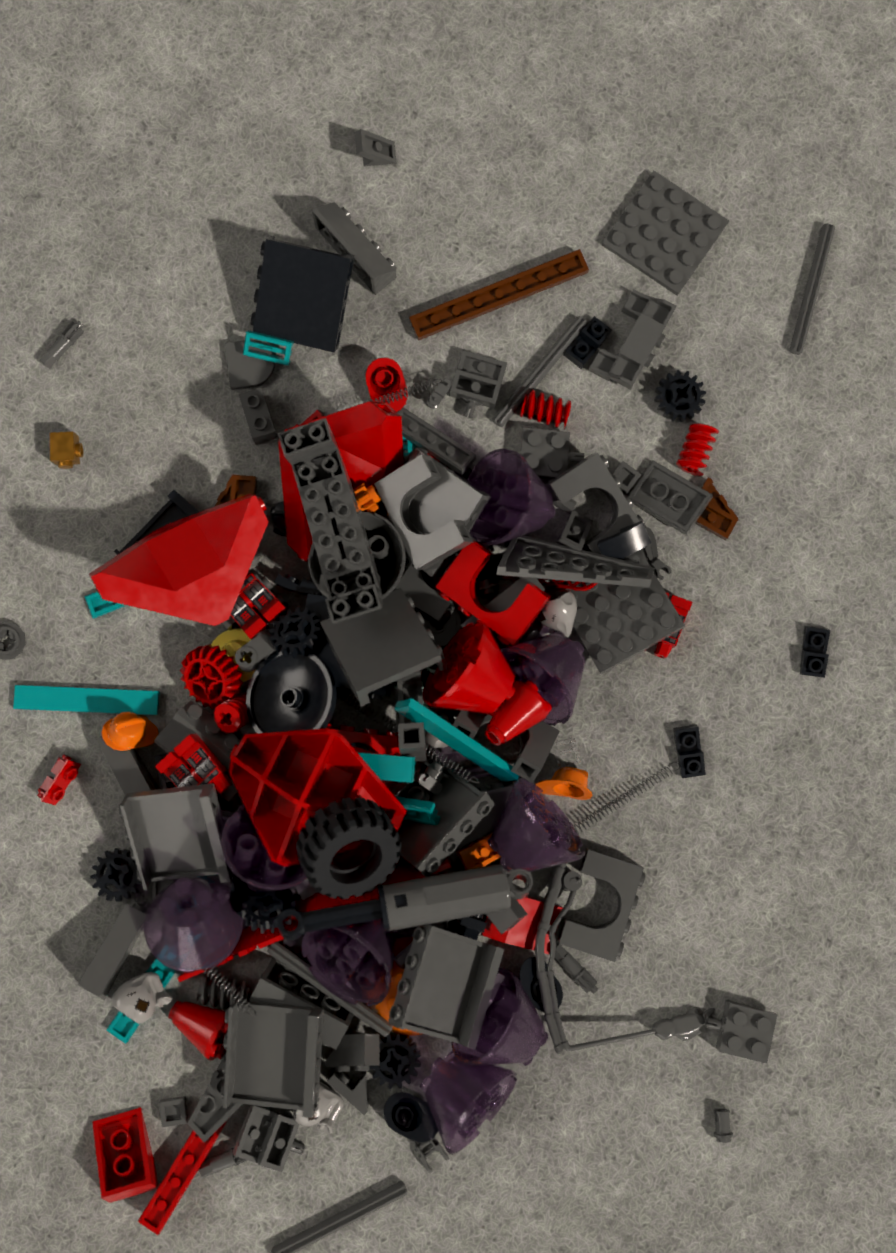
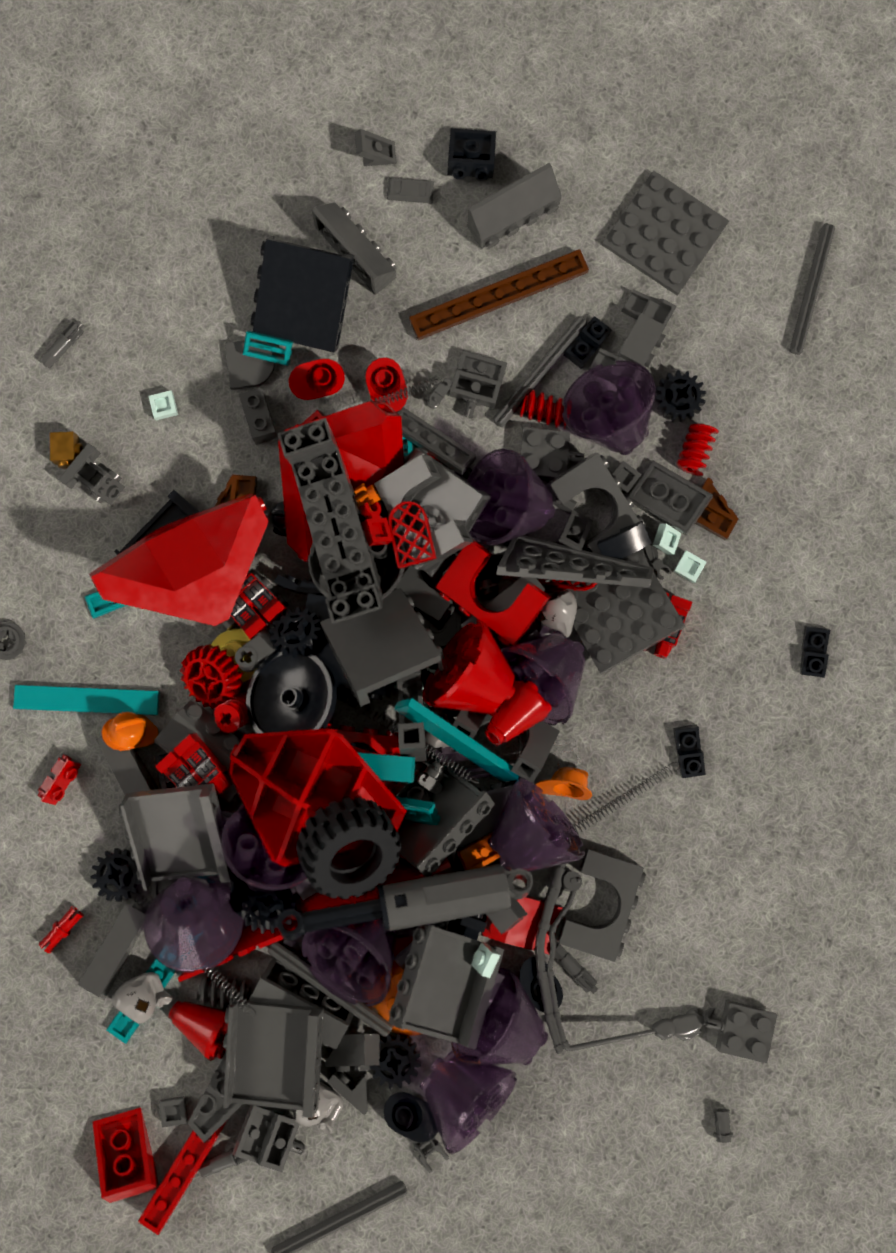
(61, 929): none -> red pin
(84, 469): none -> dark grey tile
(163, 405): none -> light aqua plate
(316, 379): none -> red piece
(375, 528): none -> red plate
(403, 538): none -> red window
(410, 190): none -> dark grey tile
(471, 153): none -> black plate
(485, 960): none -> light aqua plate
(514, 207): none -> dark grey slope
(611, 405): none -> clear purple cone
(666, 539): none -> light aqua plate
(689, 566): none -> light aqua plate

